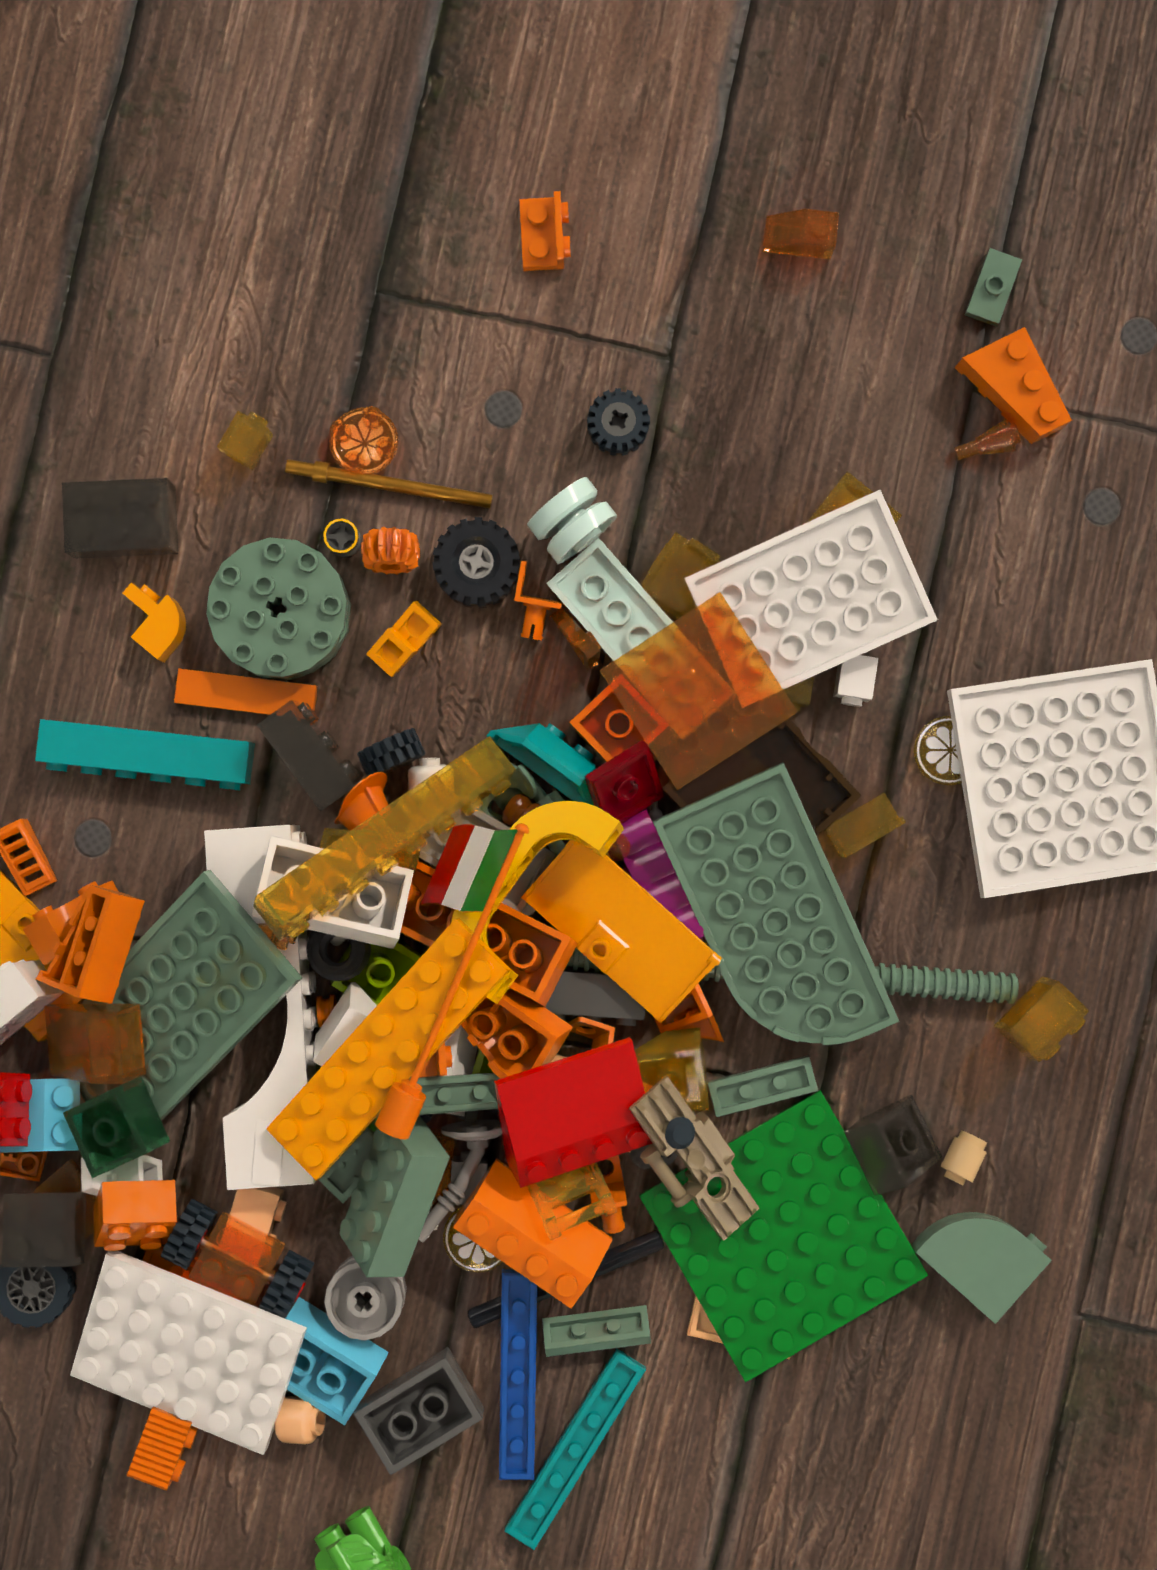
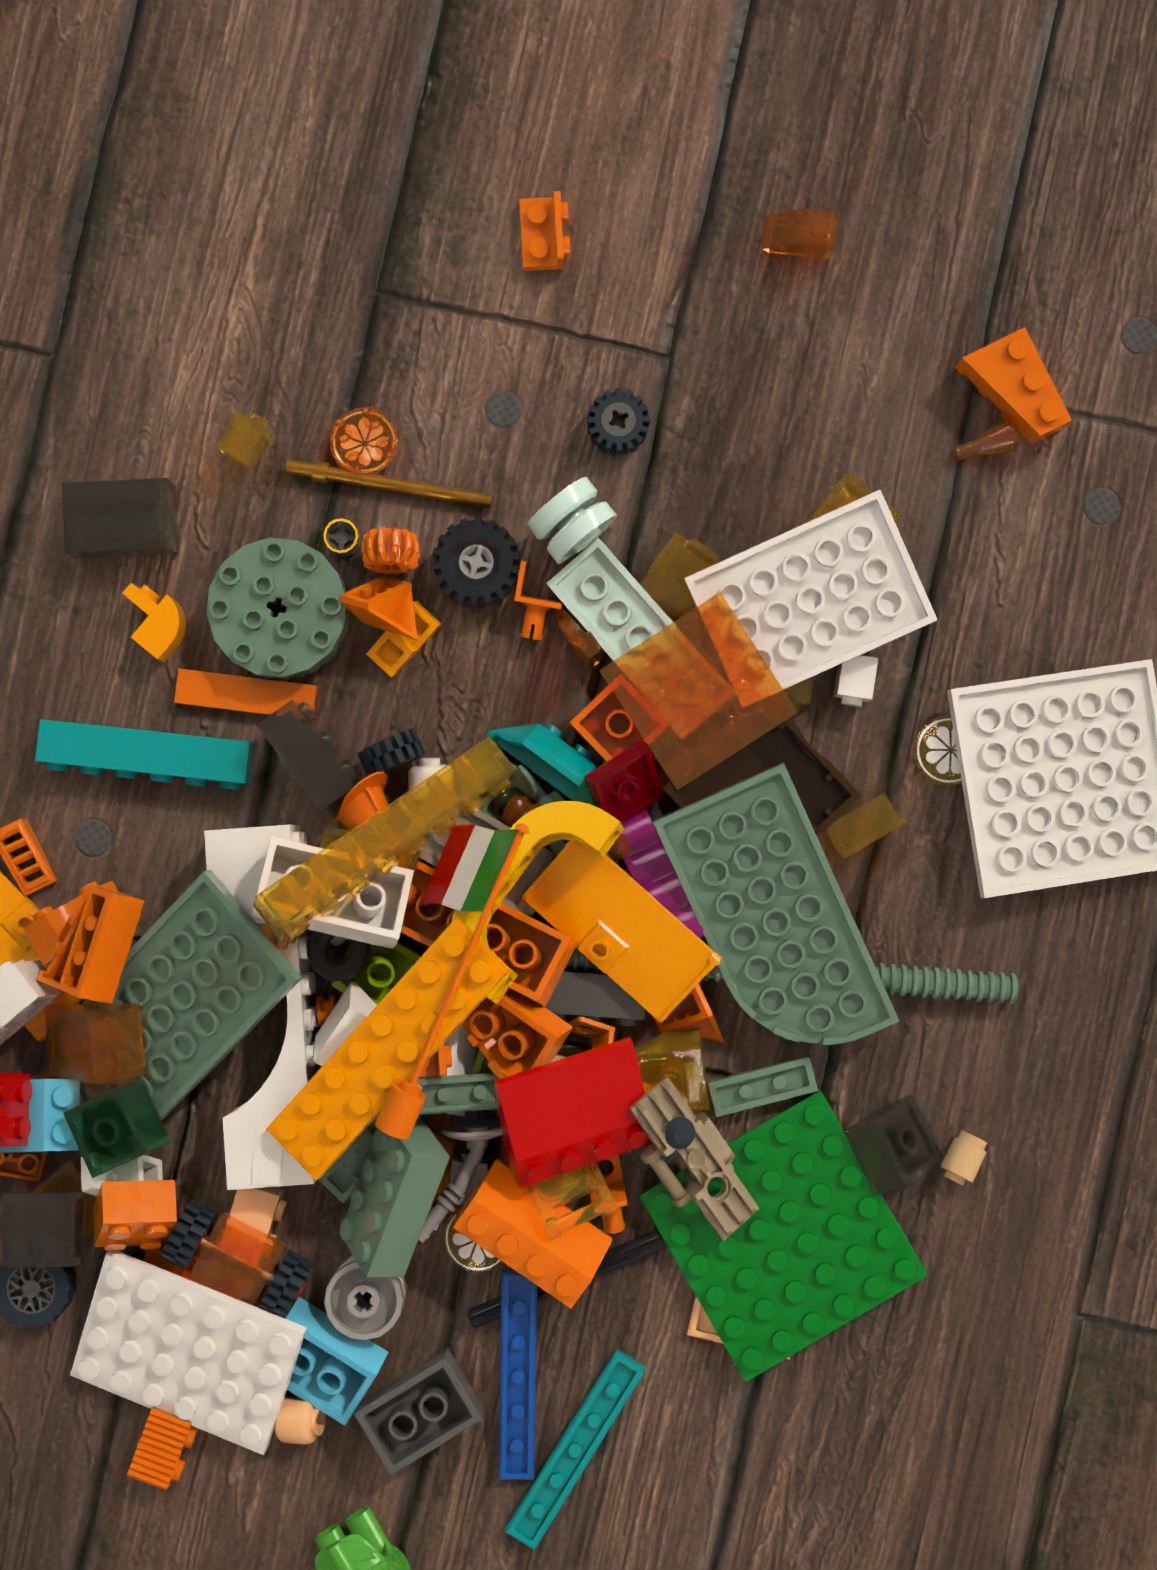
(384, 605): none -> orange slope
(596, 1331): sand green plate -> none
(983, 1259): sand green brick -> none
(993, 287): sand green plate -> none
(1042, 1019): clear yellow brick -> none

